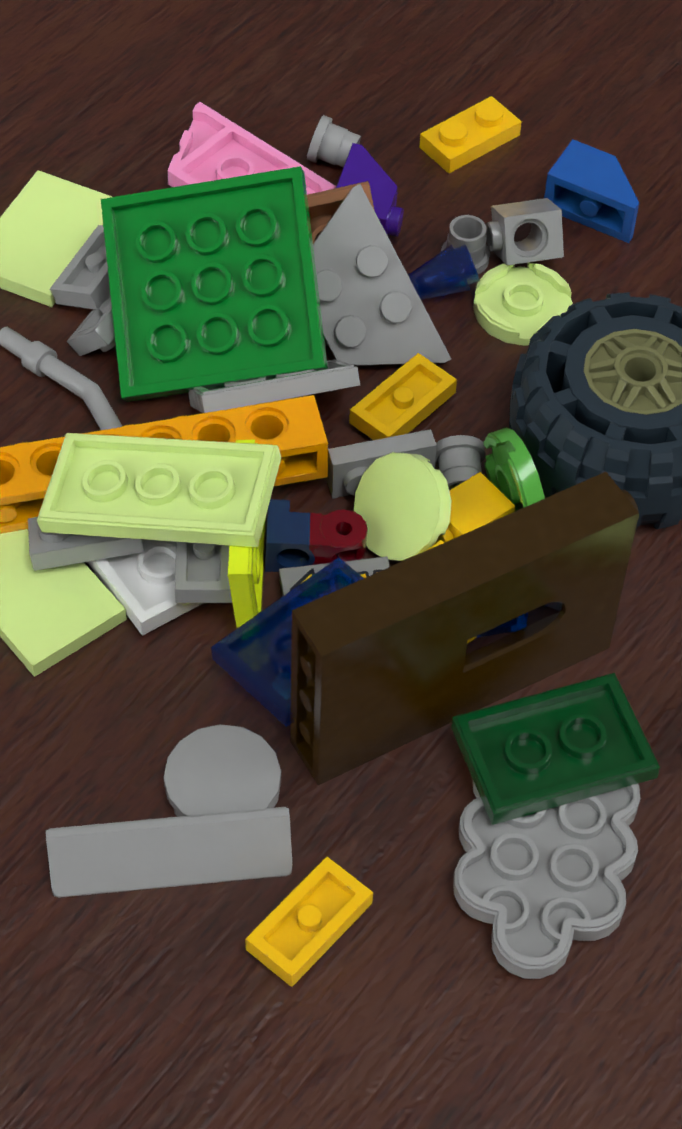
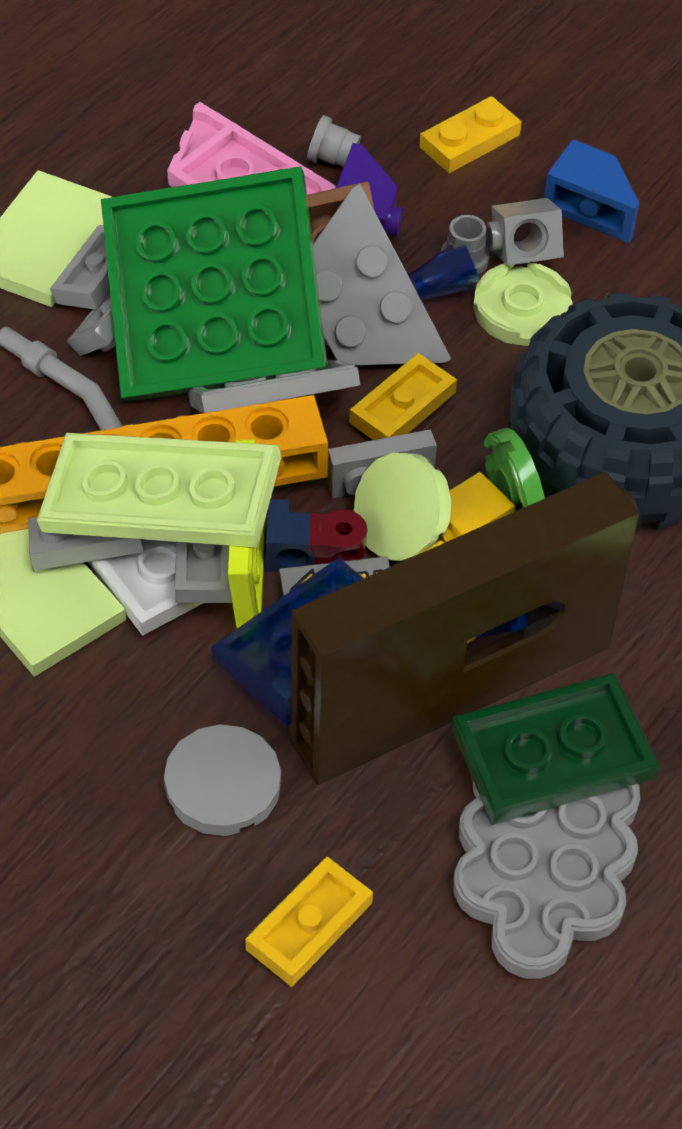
(169, 852): light grey slope -> none
(459, 458): light grey piece -> none

